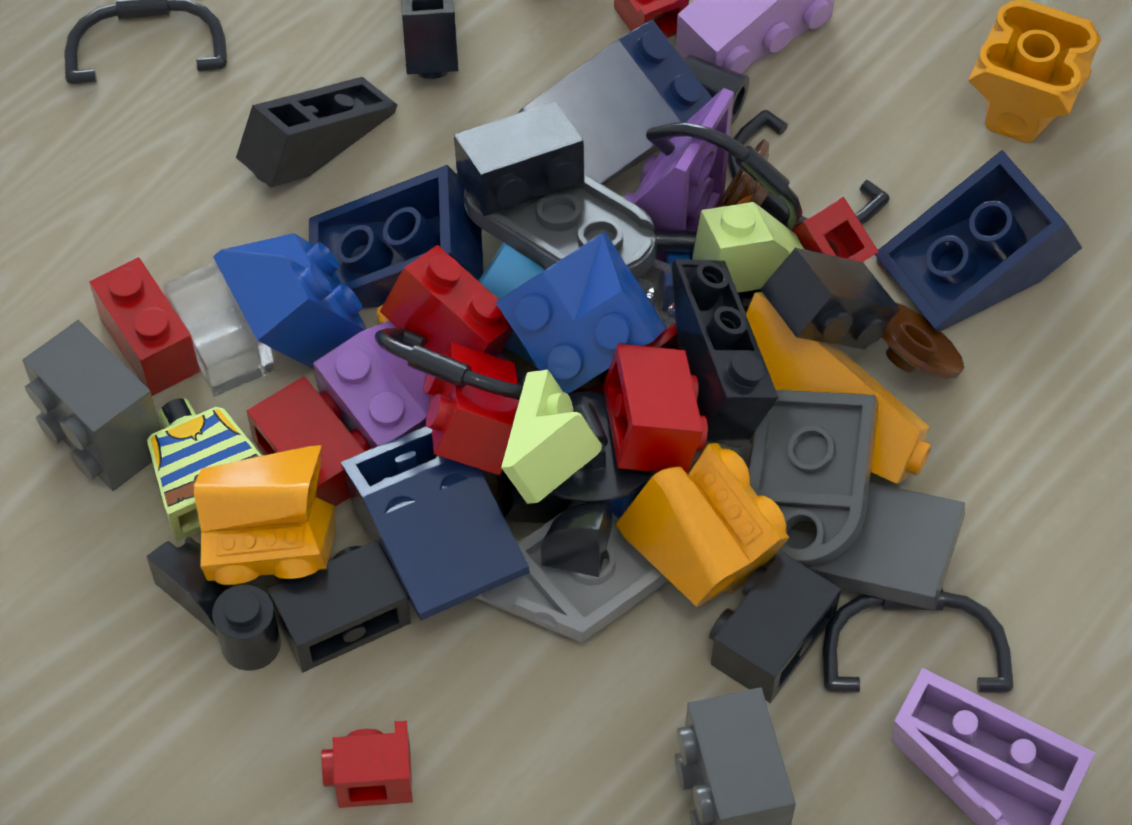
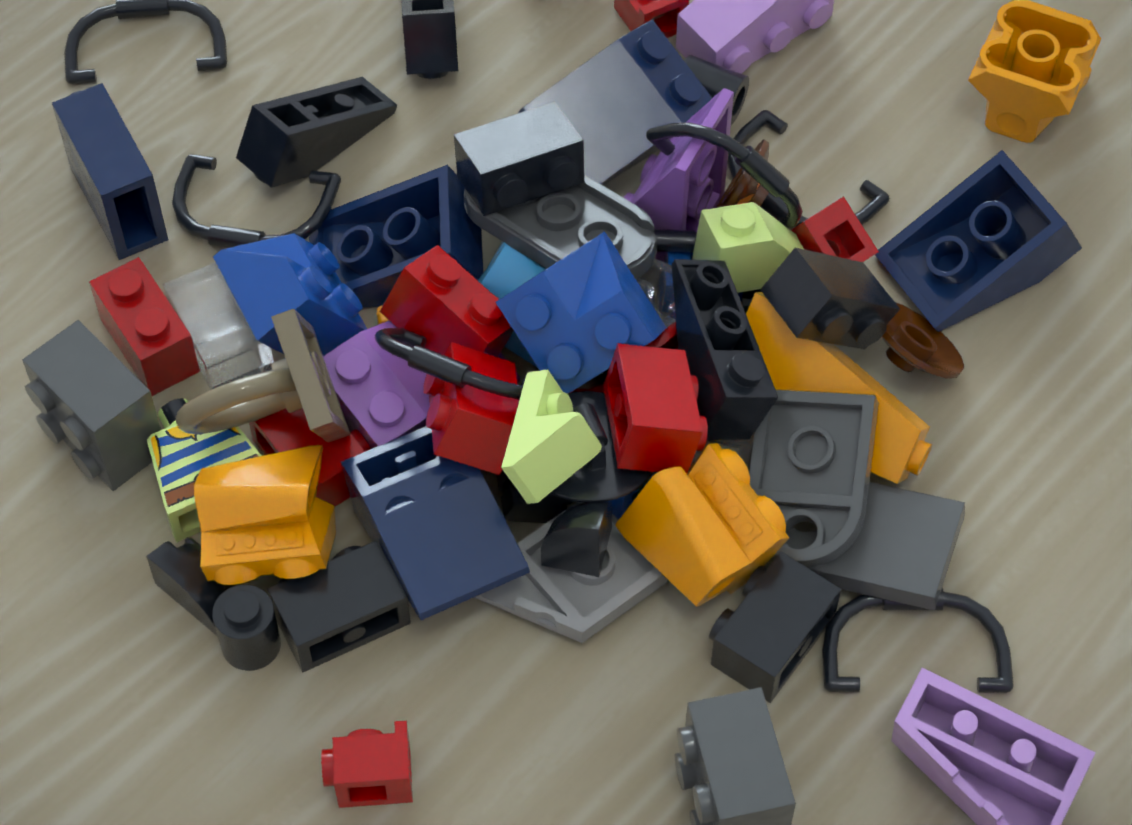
(110, 171): none -> dark blue brick
(231, 236): none -> black piece
(293, 384): none -> dark tan tile

